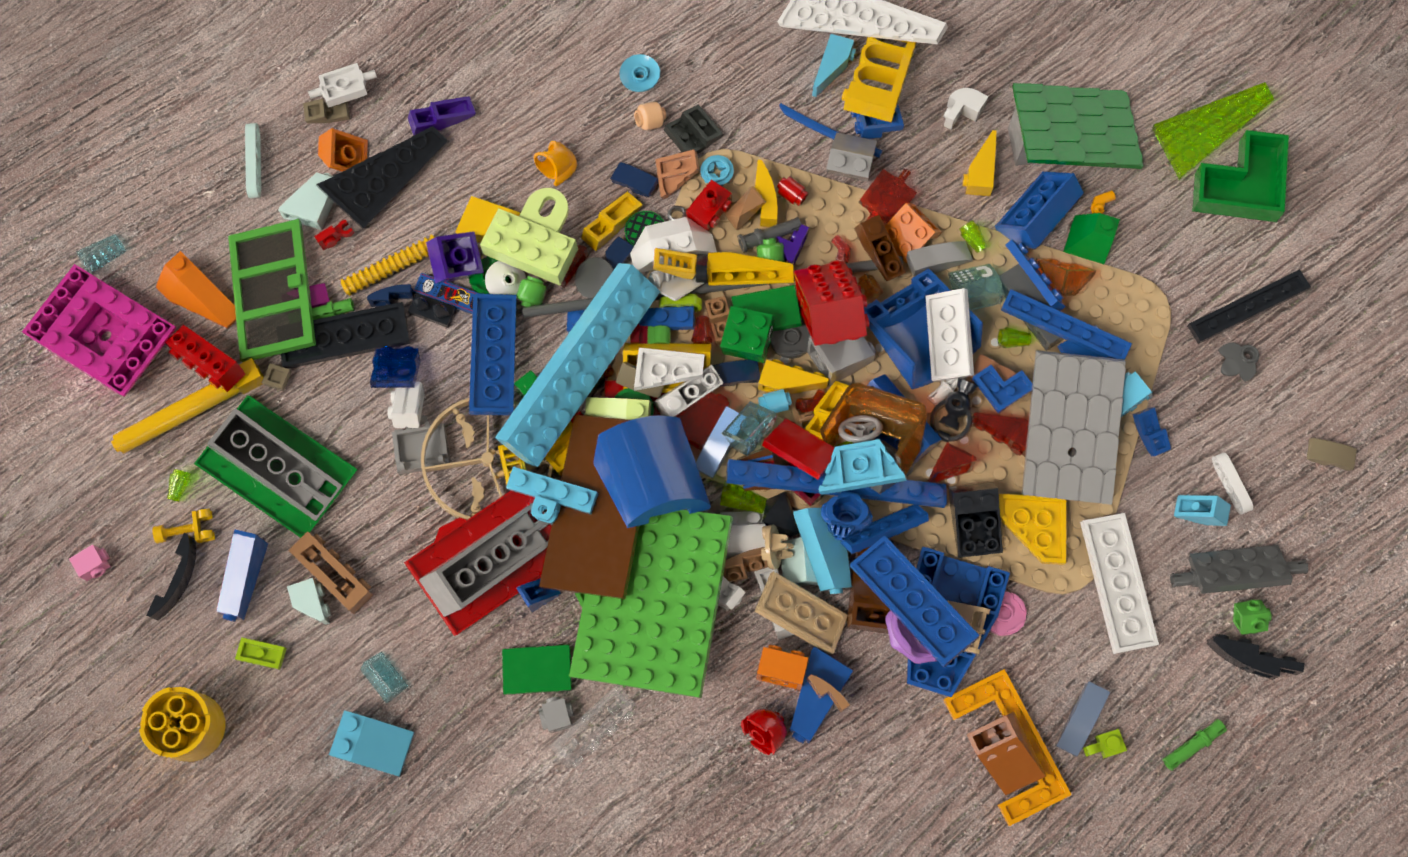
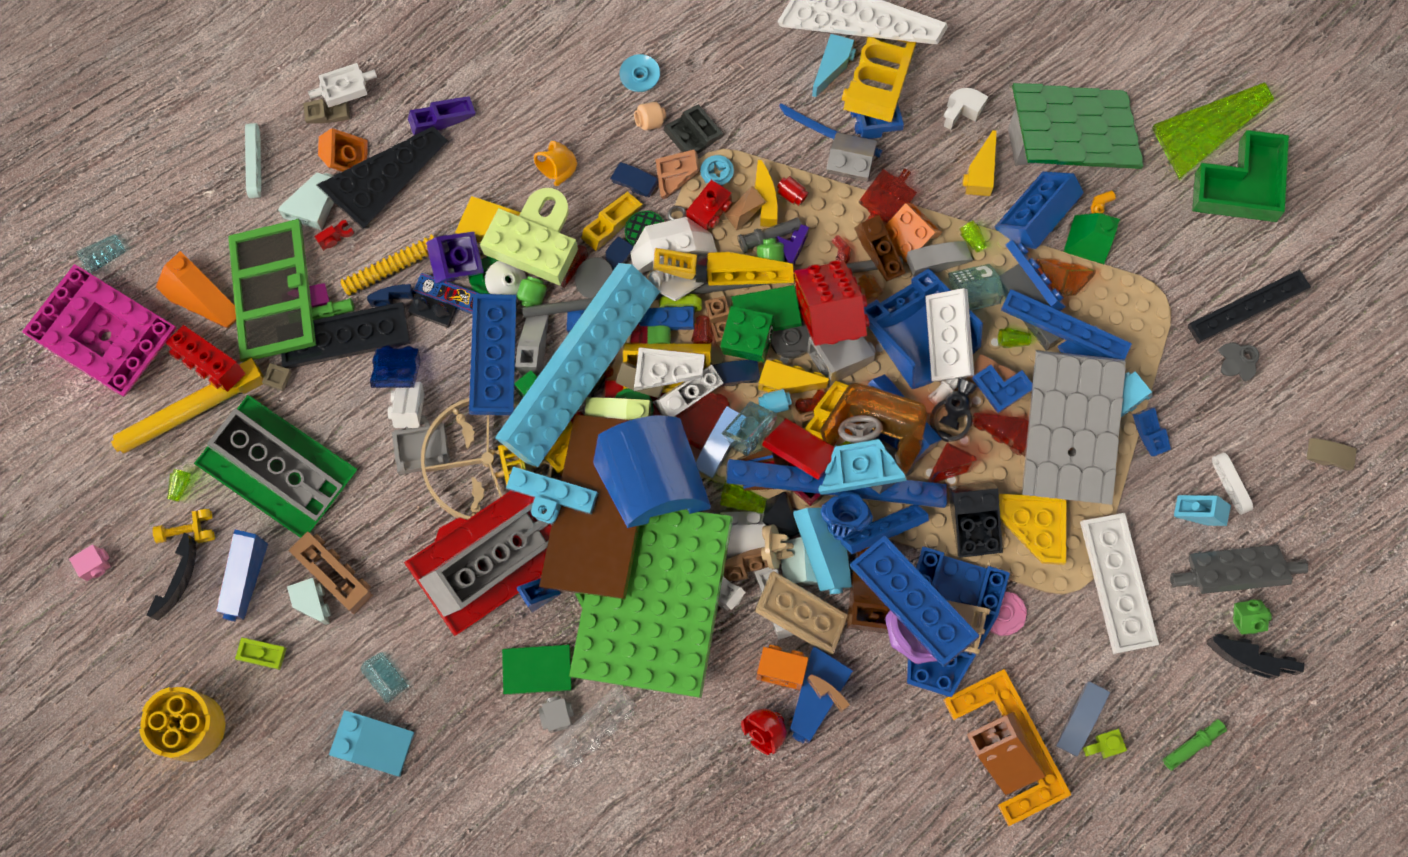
(532, 345): none -> light grey slope

